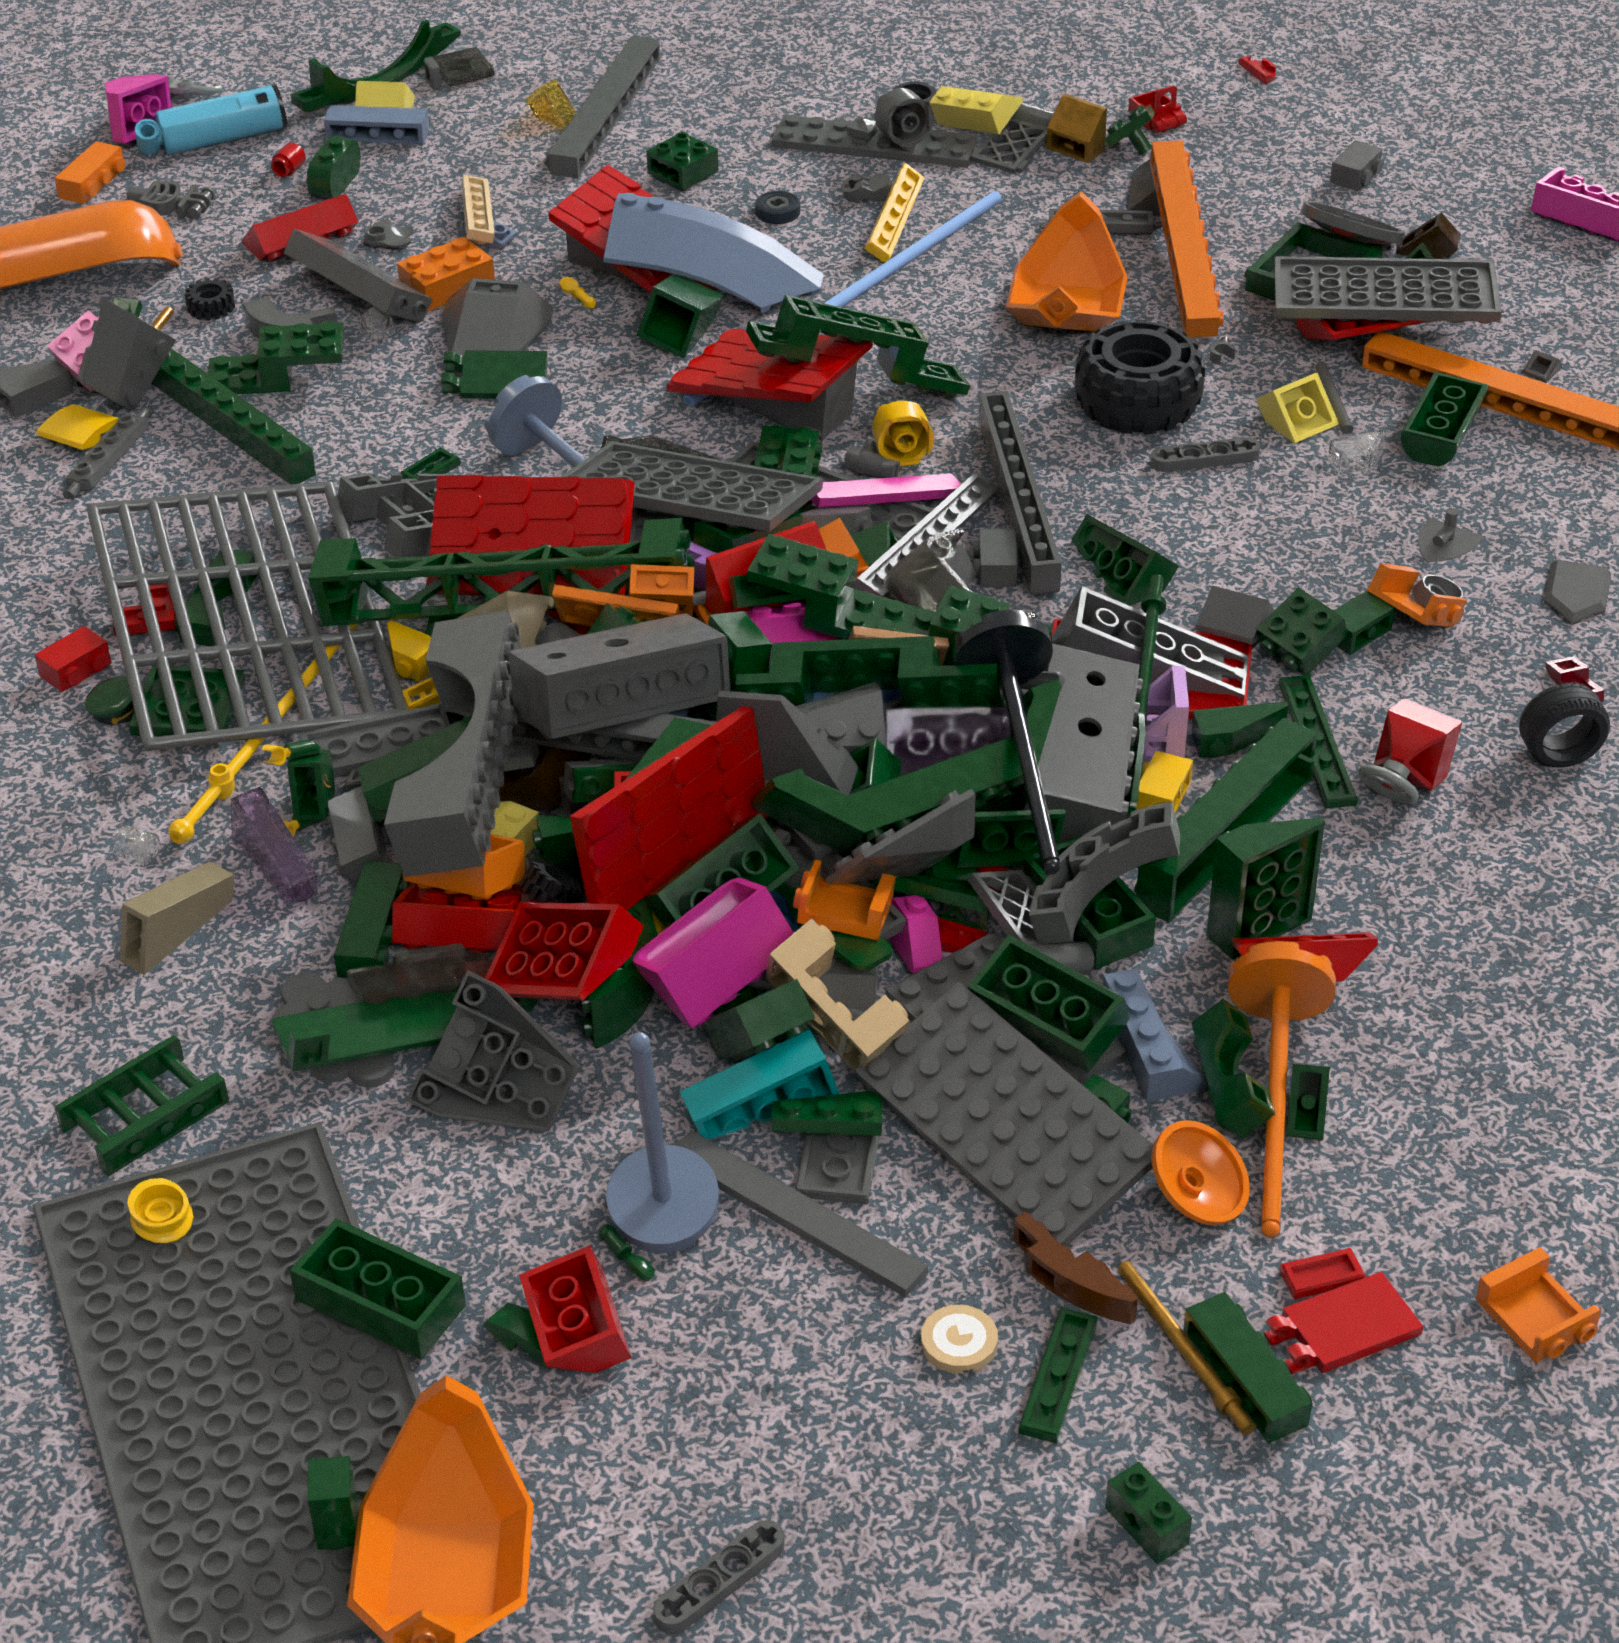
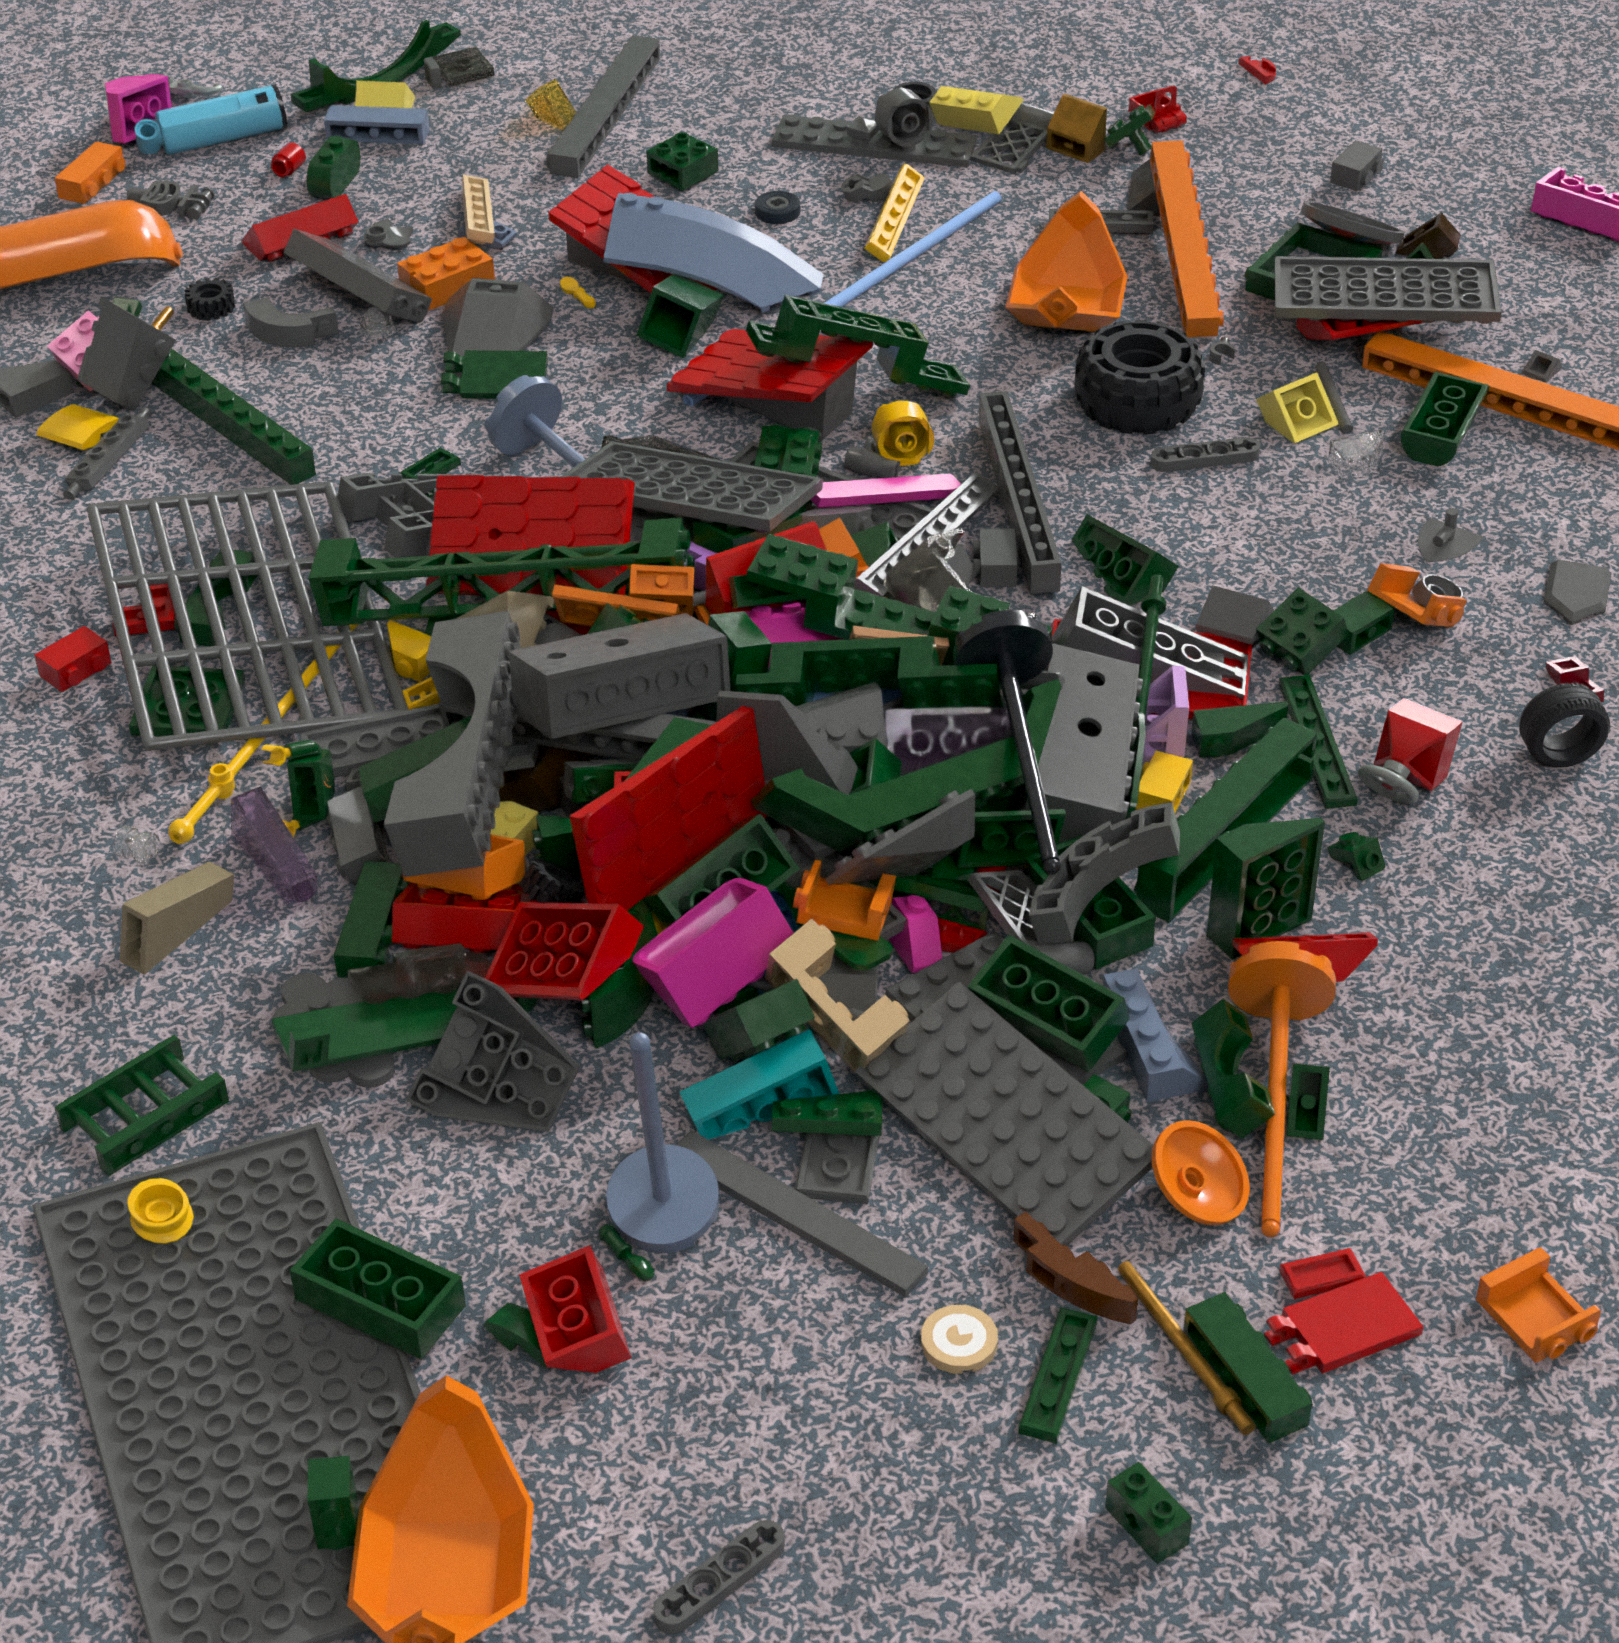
(110, 701): dark green piece -> none
(277, 353): dark green bracket -> none
(1361, 851): none -> dark green bracket

